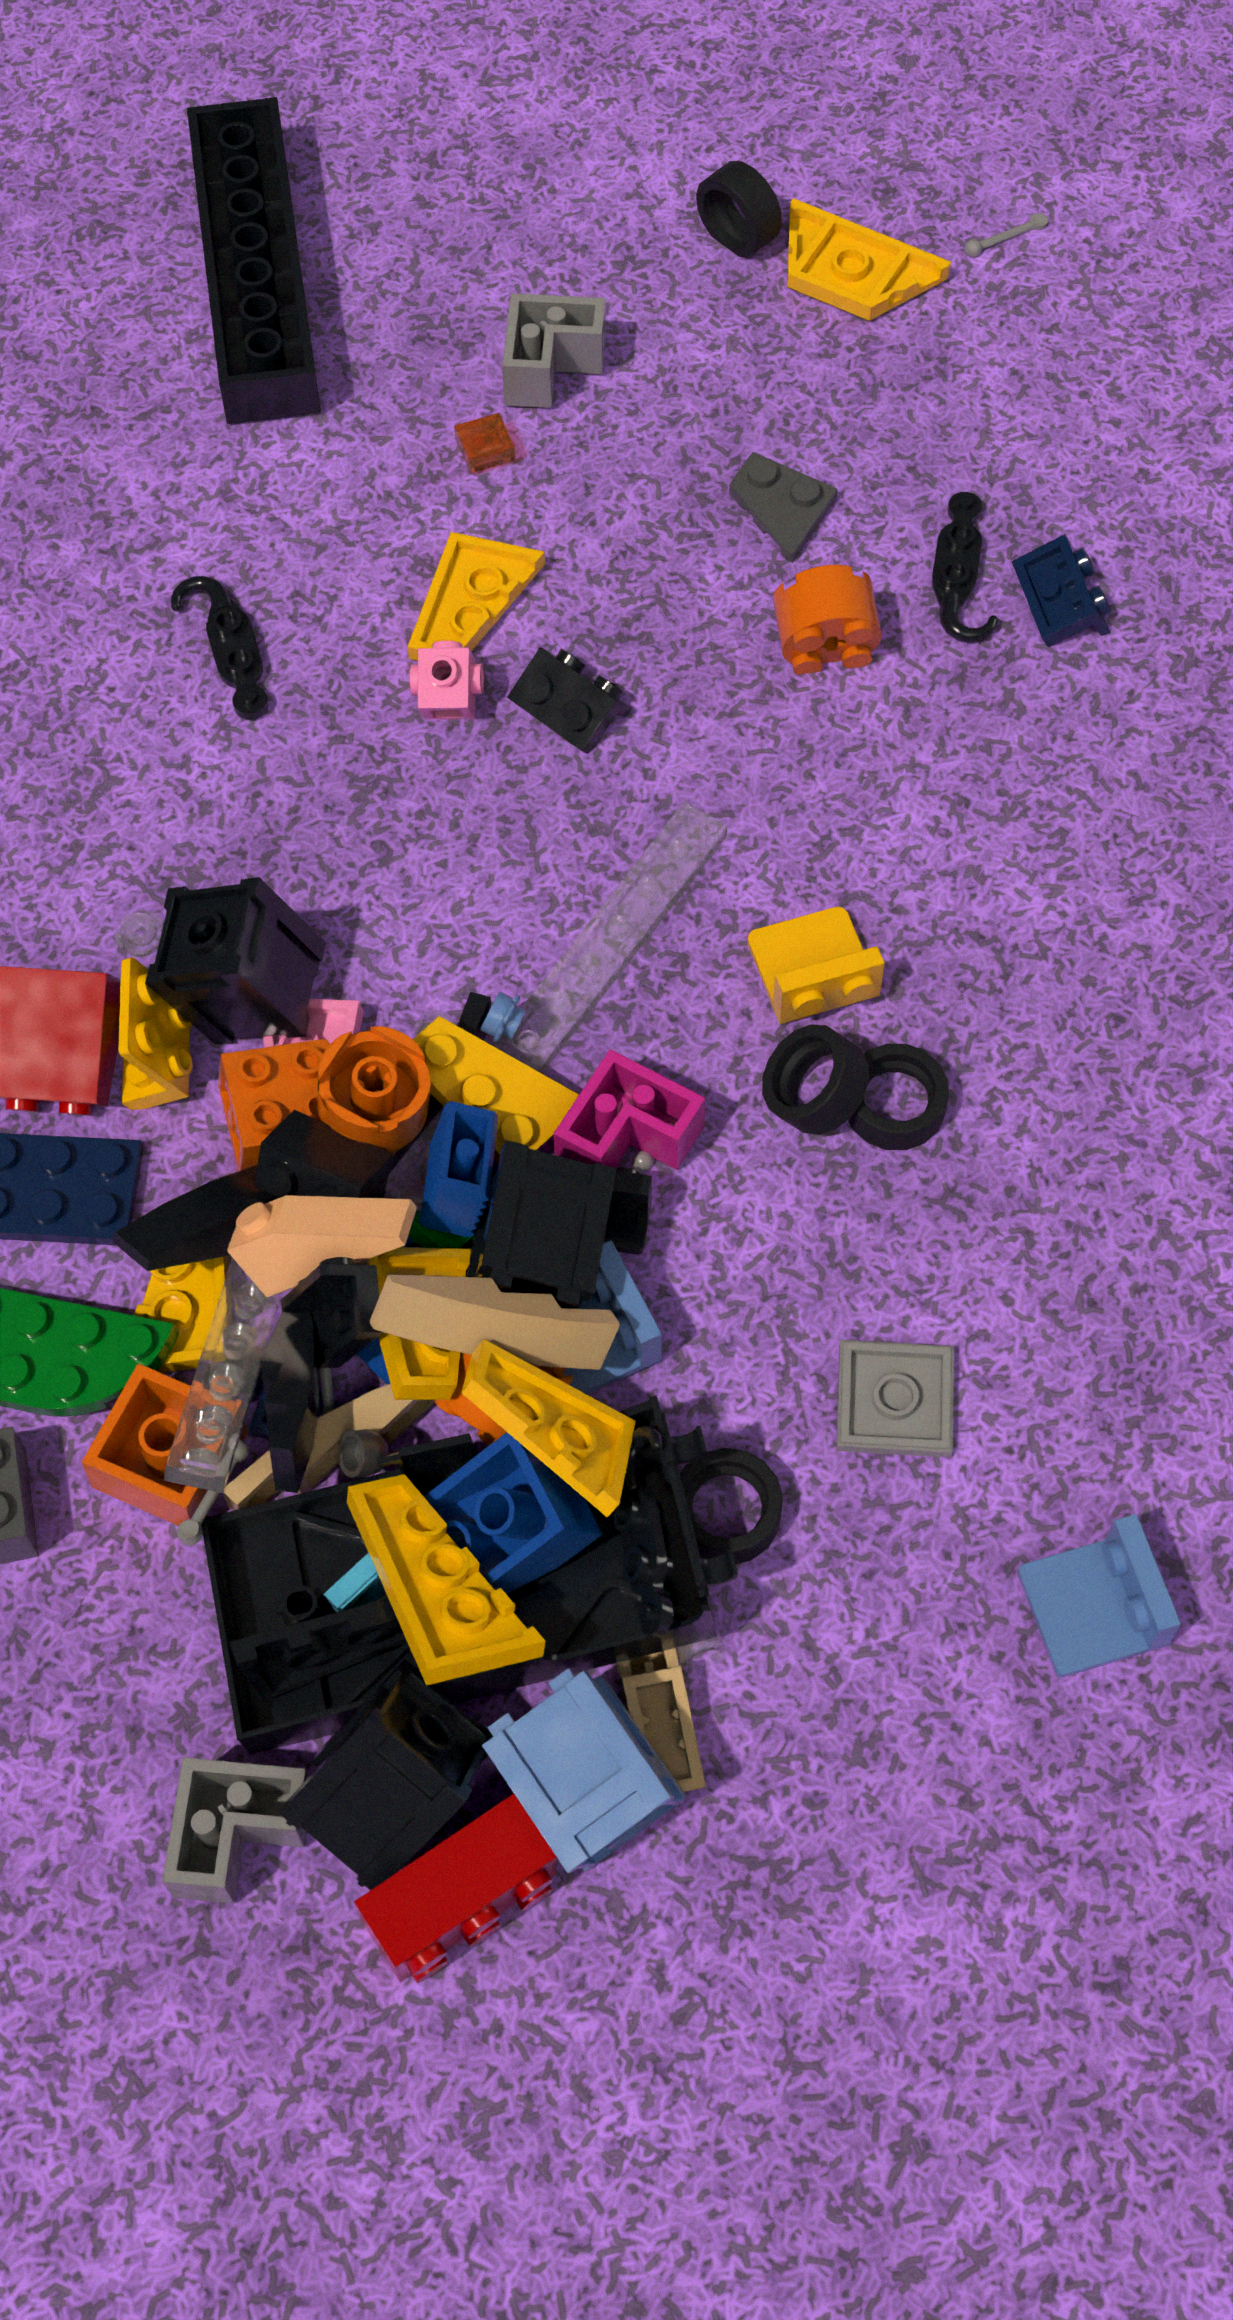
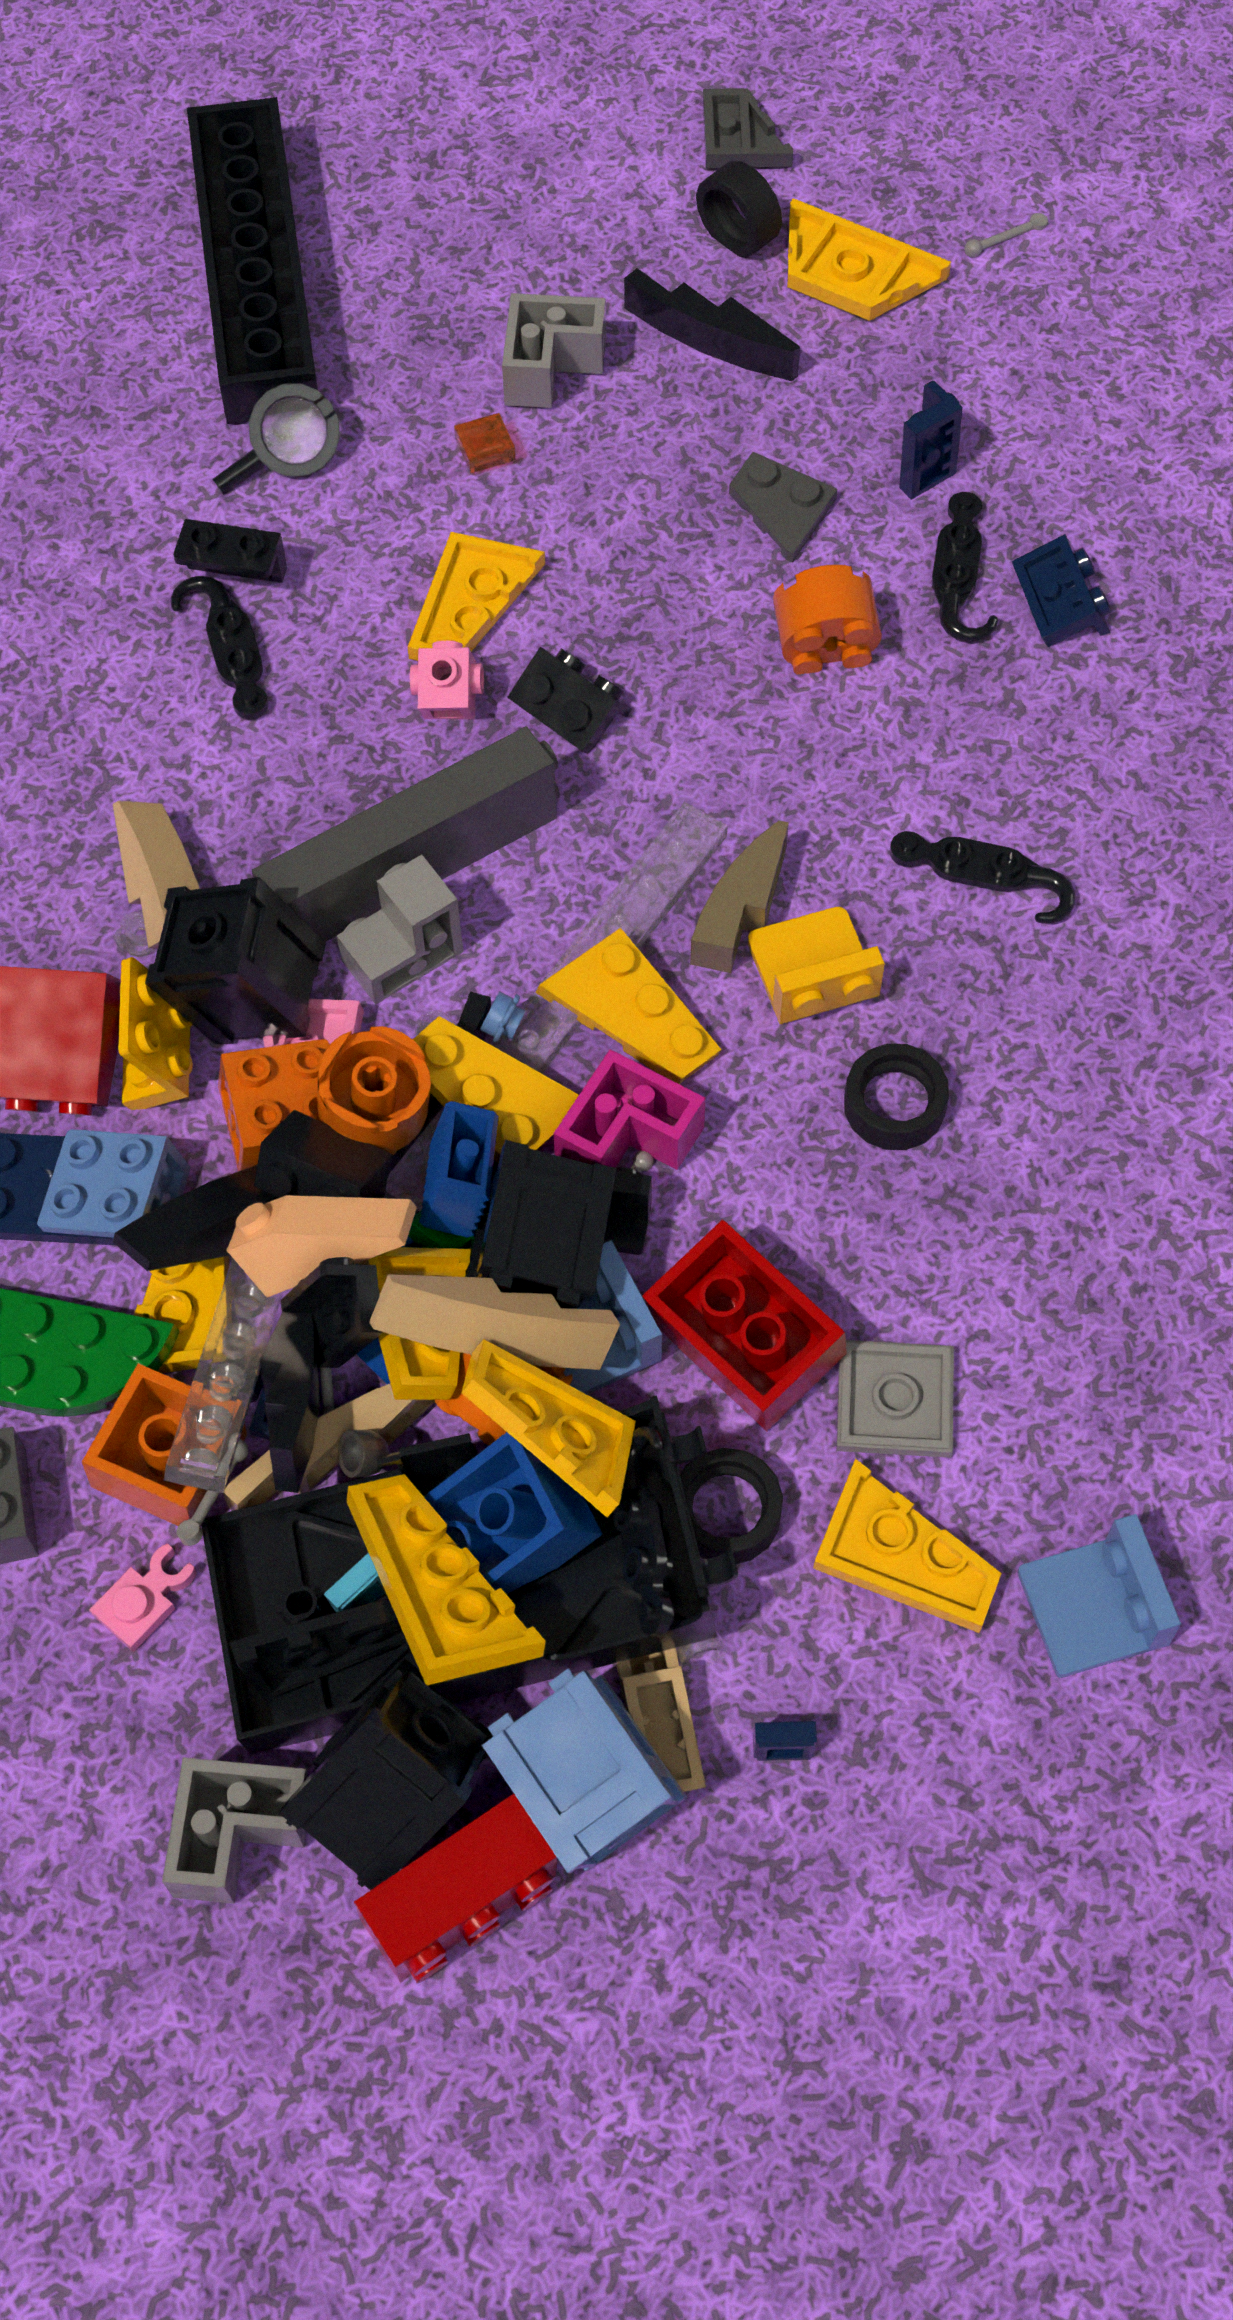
(110, 1181): none -> medium blue bracket
(138, 1603): none -> bright pink plate
(151, 861): none -> tan slope
(231, 550): none -> black bracket
(290, 433): none -> piece
(408, 935): none -> light grey brick
(446, 818): none -> dark grey brick
(631, 1003): none -> yellow wing
(721, 331): none -> black slope
(739, 900): none -> dark tan slope
(740, 131): none -> dark grey wing
(745, 1324): none -> red brick
(784, 1740): none -> dark blue tile
(839, 1096): black tyre -> none
(901, 1555): none -> yellow wing
(930, 442): none -> dark blue bracket
(984, 867): none -> black piece

